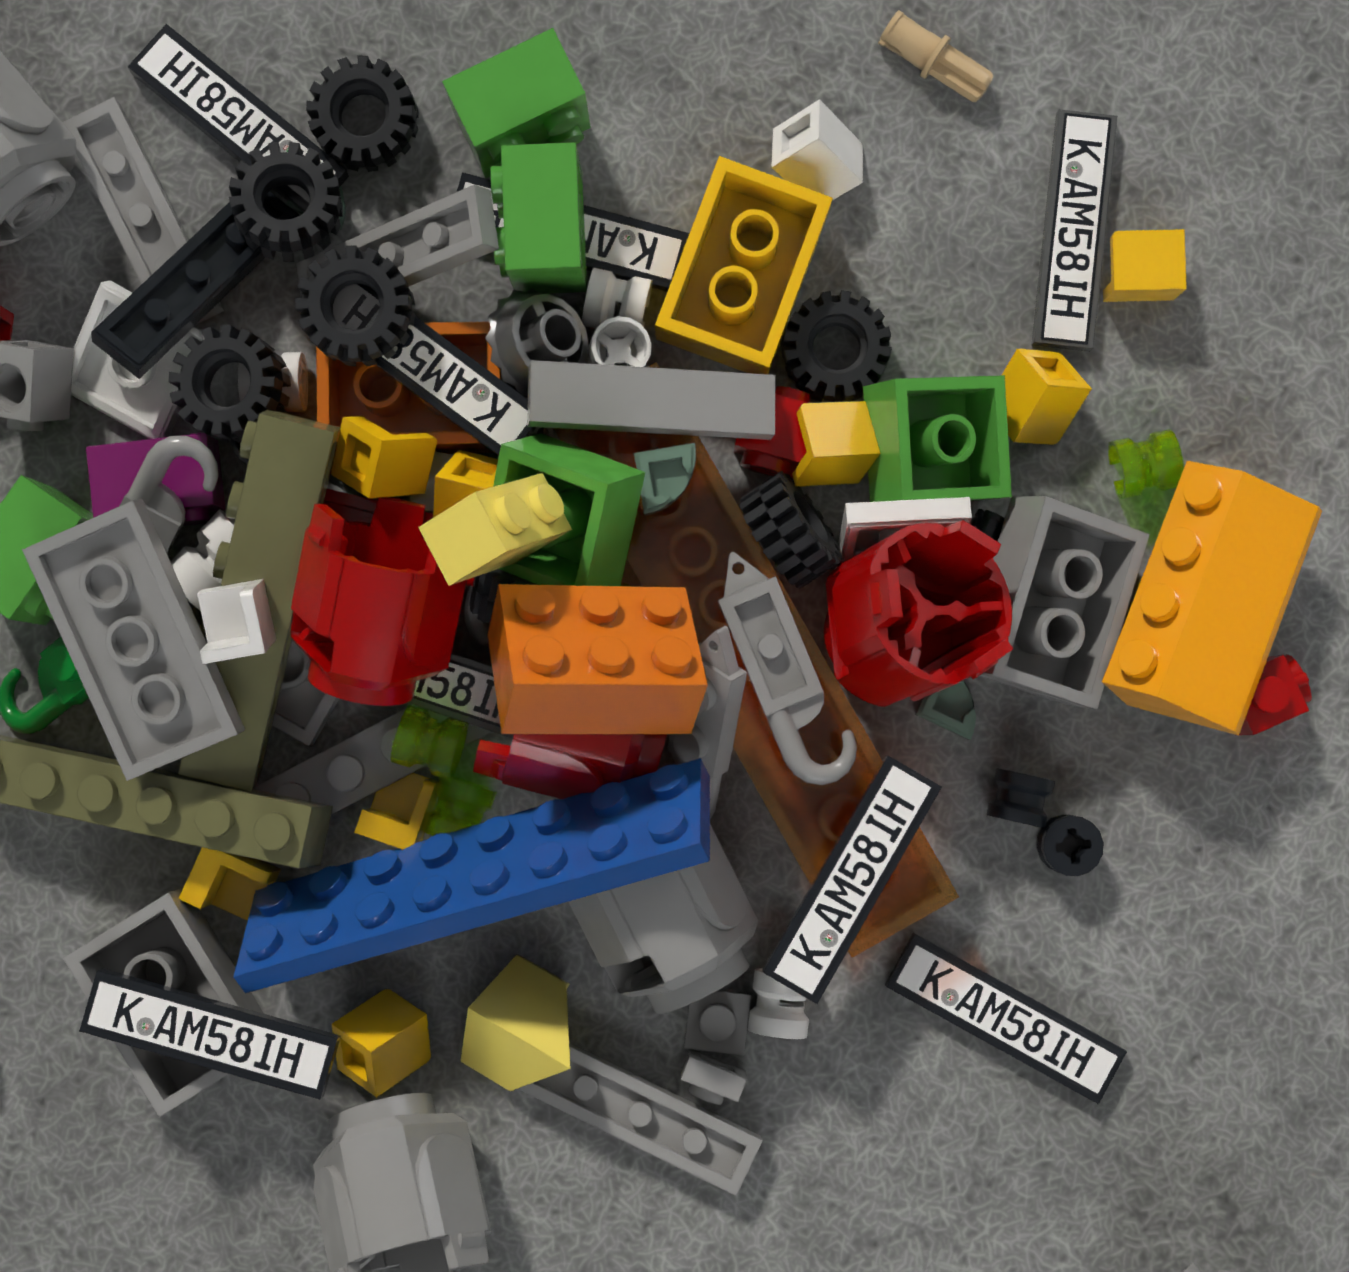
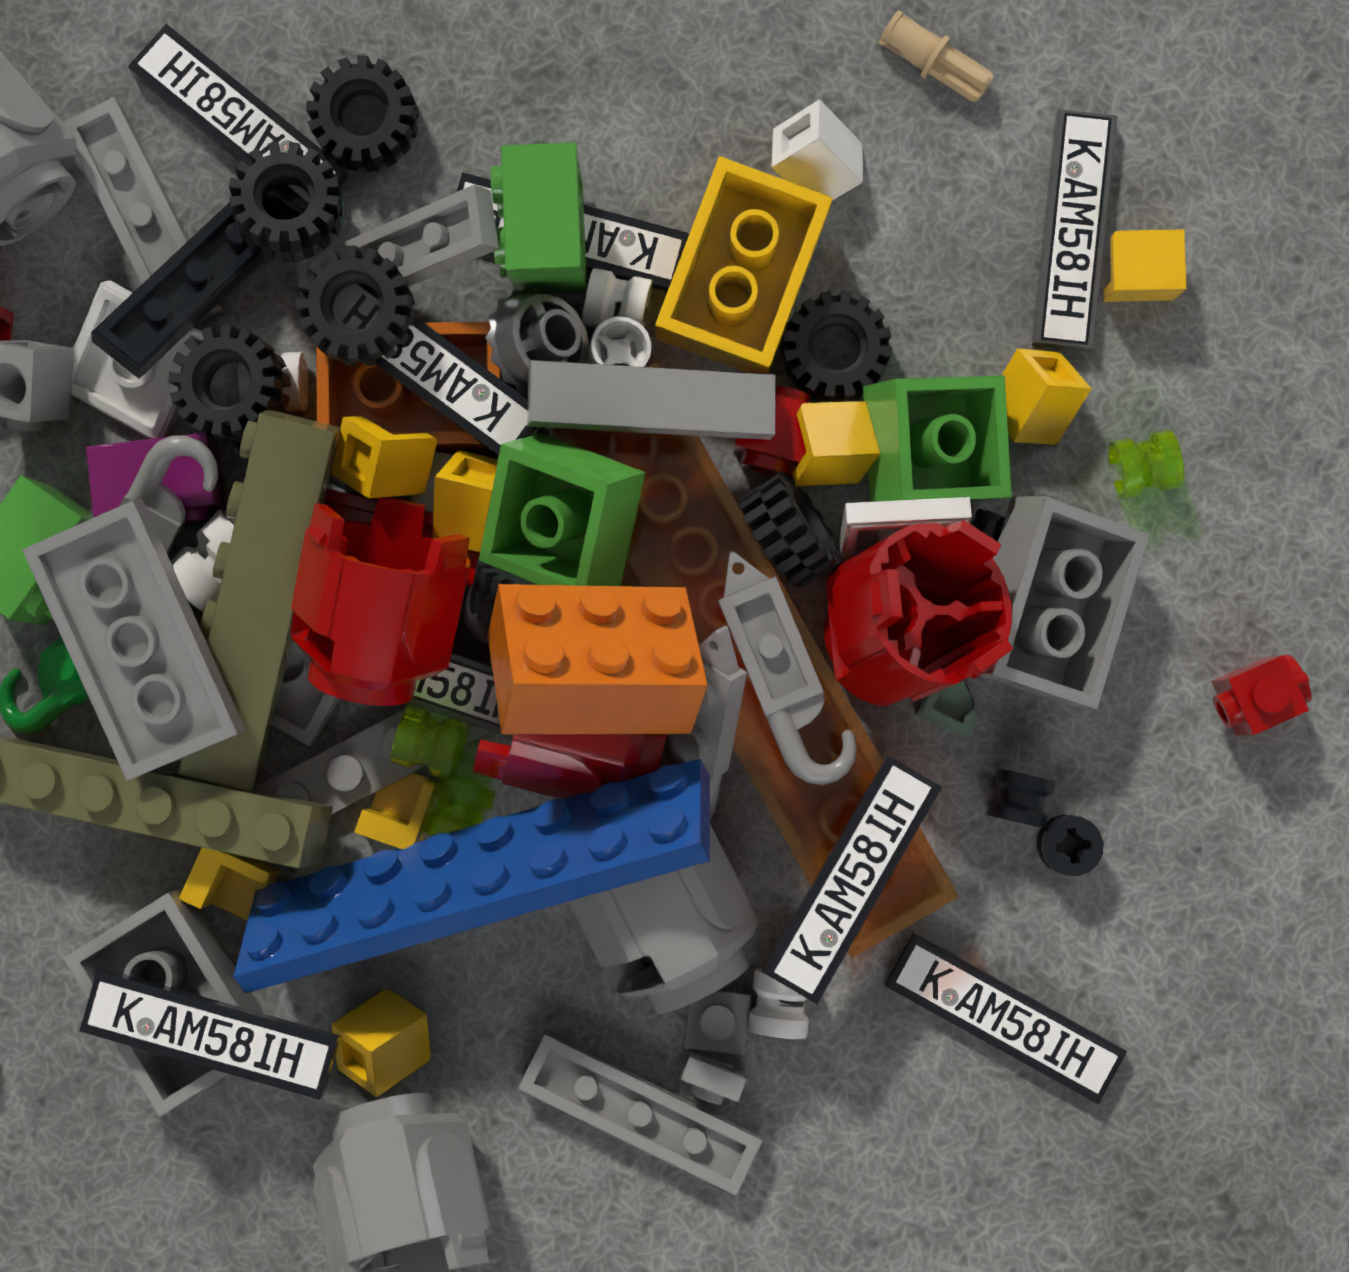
(236, 621): white panel -> none
(495, 528): light yellow brick -> none
(519, 99): bright green brick -> none
(519, 1027): light yellow slope -> none
(666, 475): sand green tile -> none
(1211, 597): light orange slope -> none

